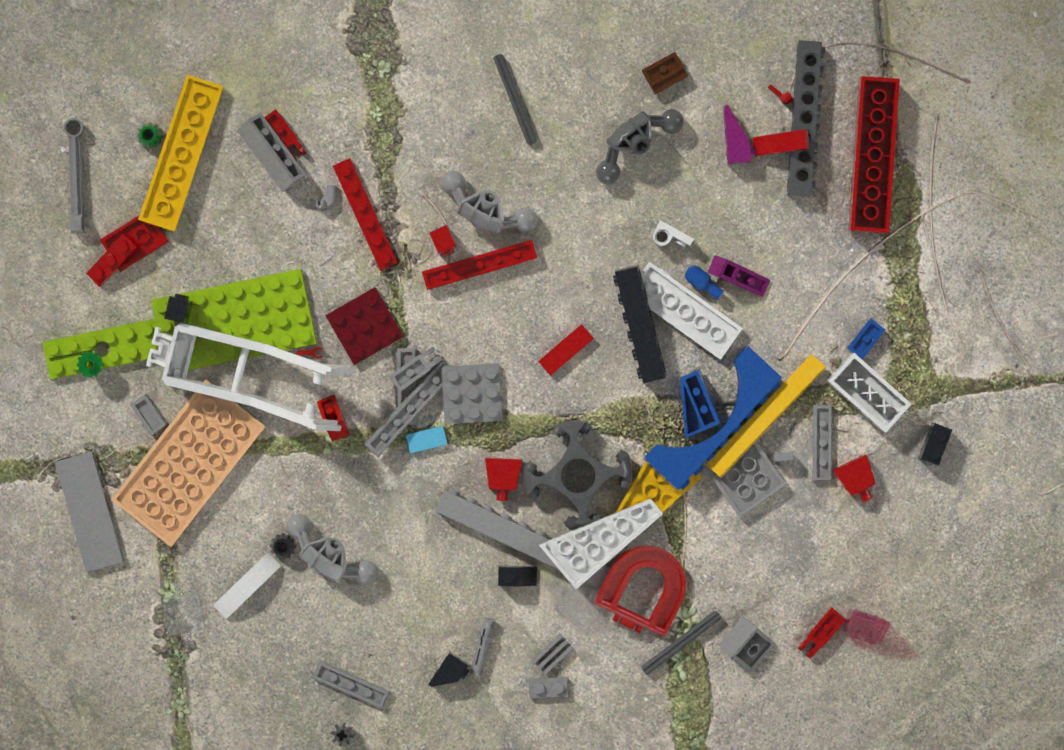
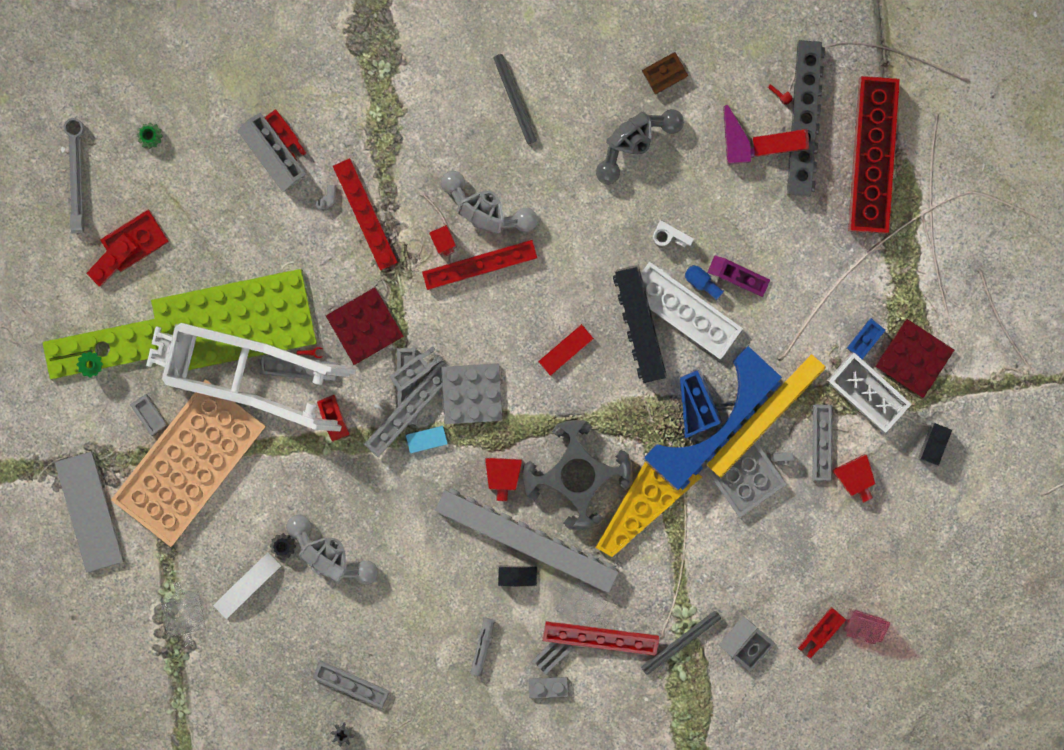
(178, 308): black brick -> none
(181, 153): yellow plate -> none
(278, 367): none -> light grey tile
(450, 671): black slope -> none
(593, 545): white wing -> none
(600, 638): none -> red plate
(619, 576): red piece -> none
(914, 358): none -> dark red plate

